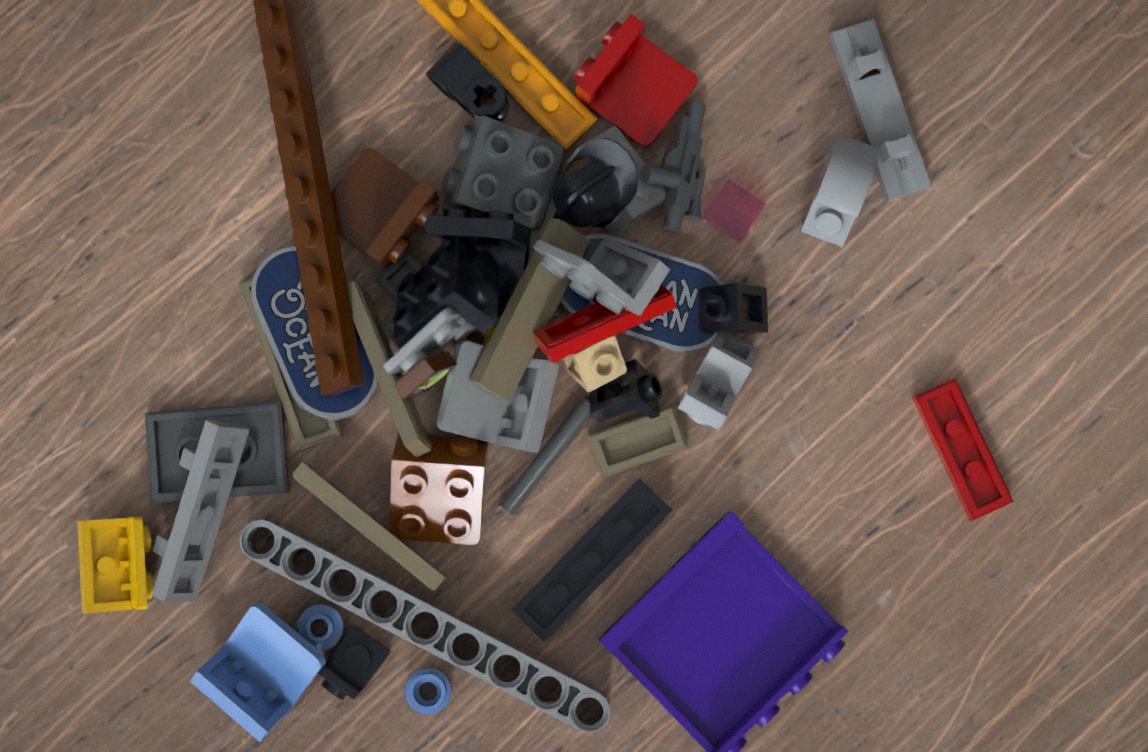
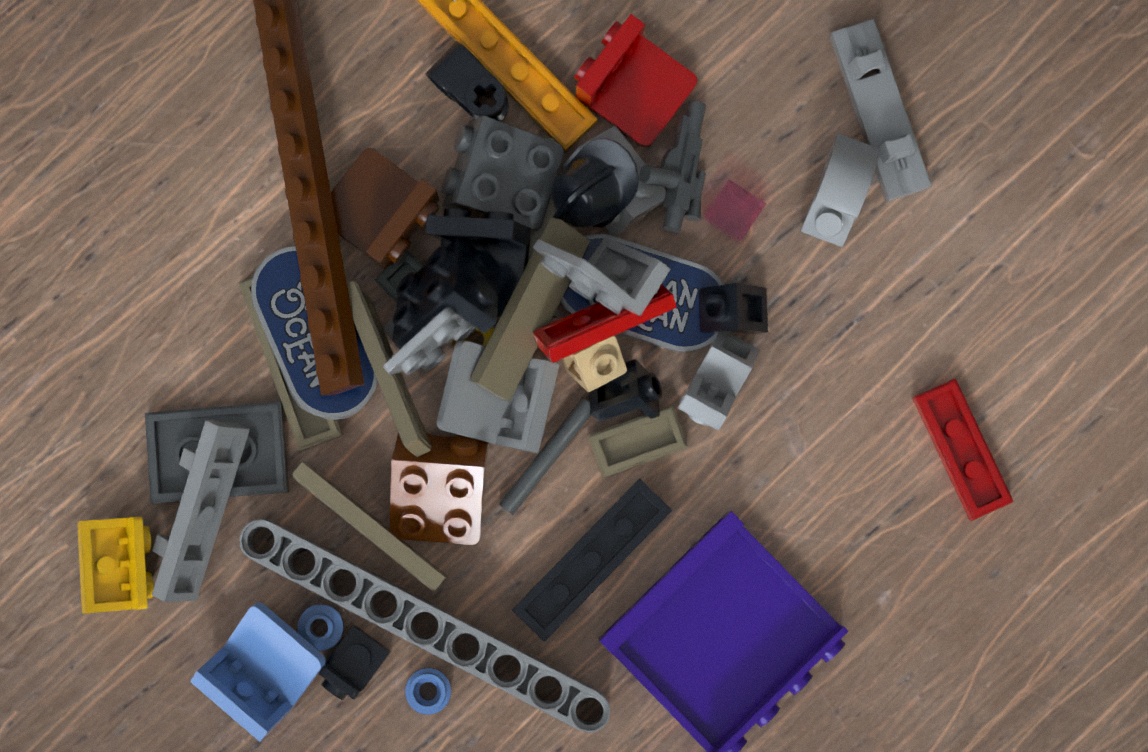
(425, 374): reddish brown tile -> none

